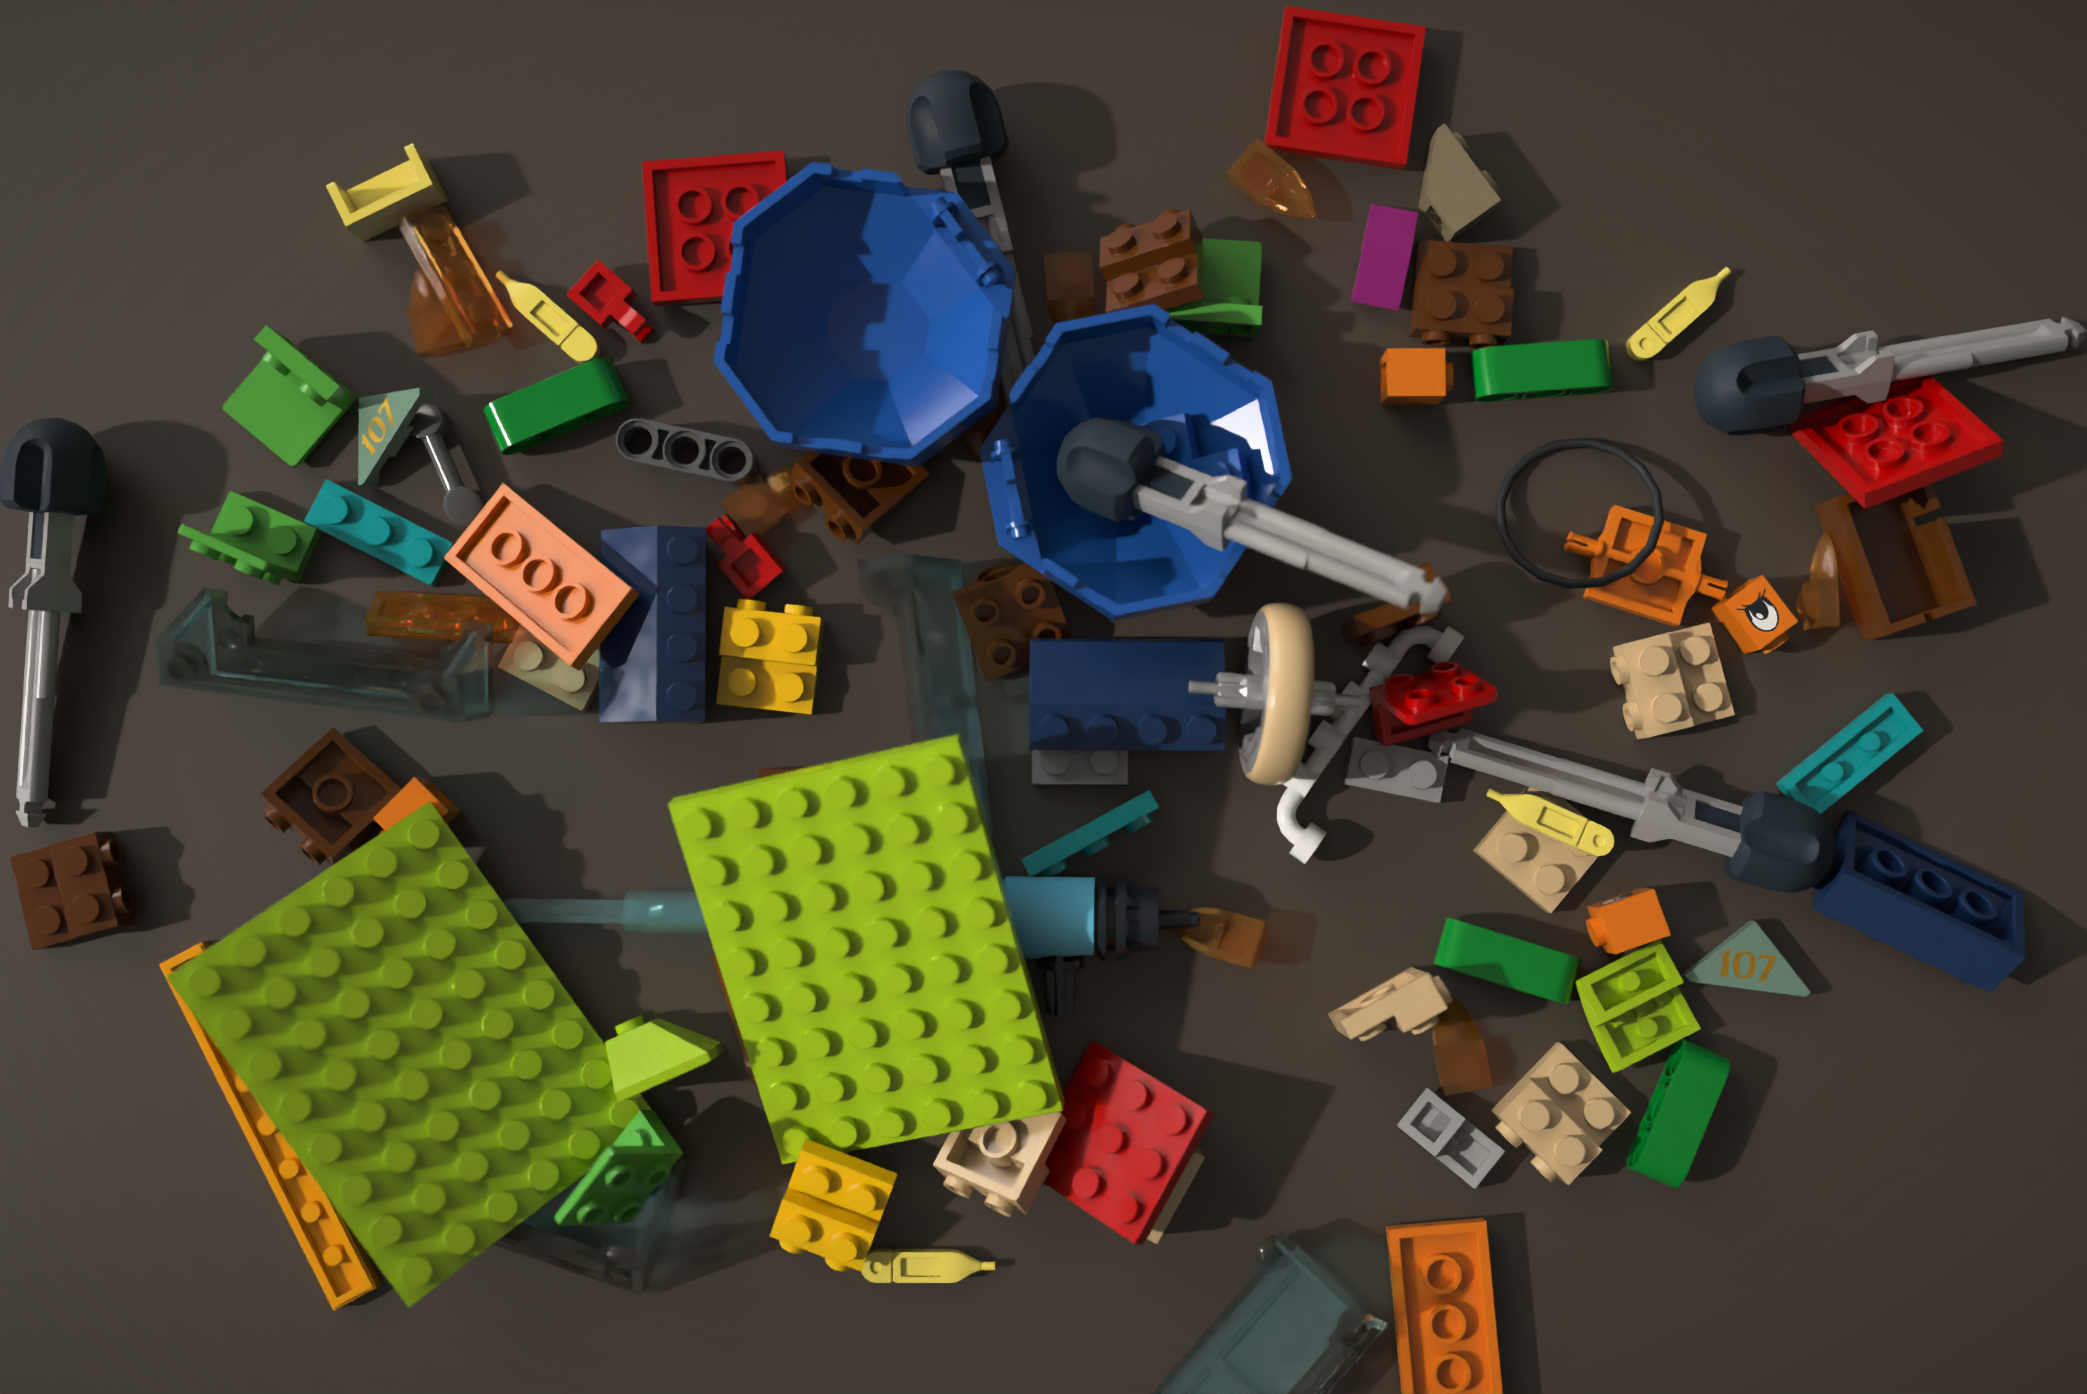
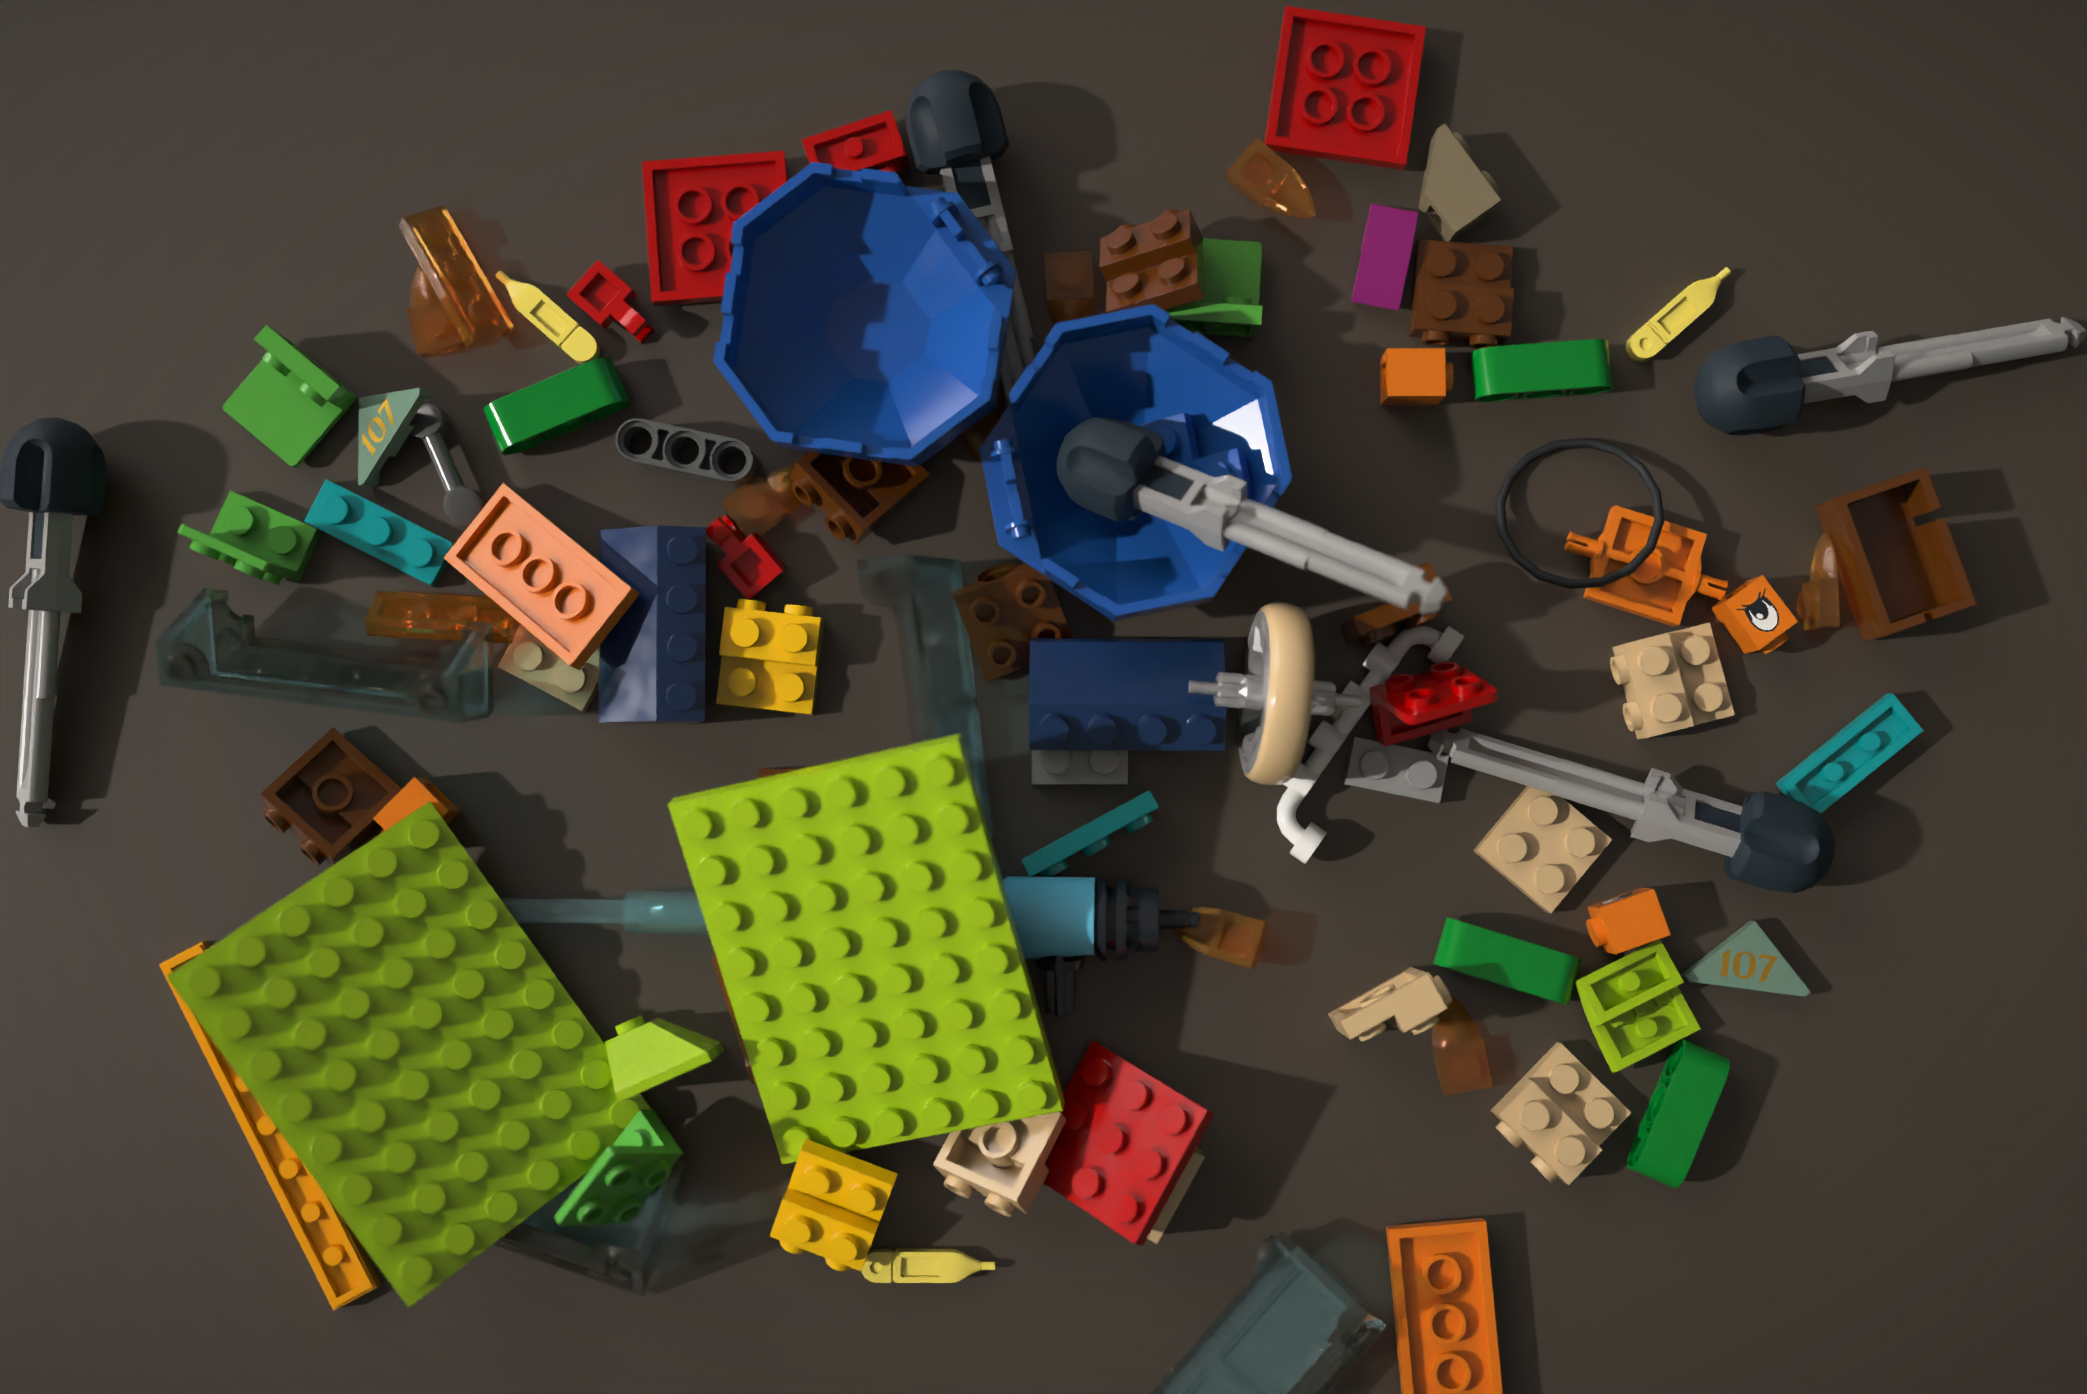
(72, 889): reddish brown plate -> none
(389, 196): light yellow panel -> none
(862, 144): none -> red bracket
(1450, 1138): light grey slope -> none
(1556, 822): light yellow piece -> none
(1896, 442): red plate -> none
(1923, 903): dark blue slope -> none

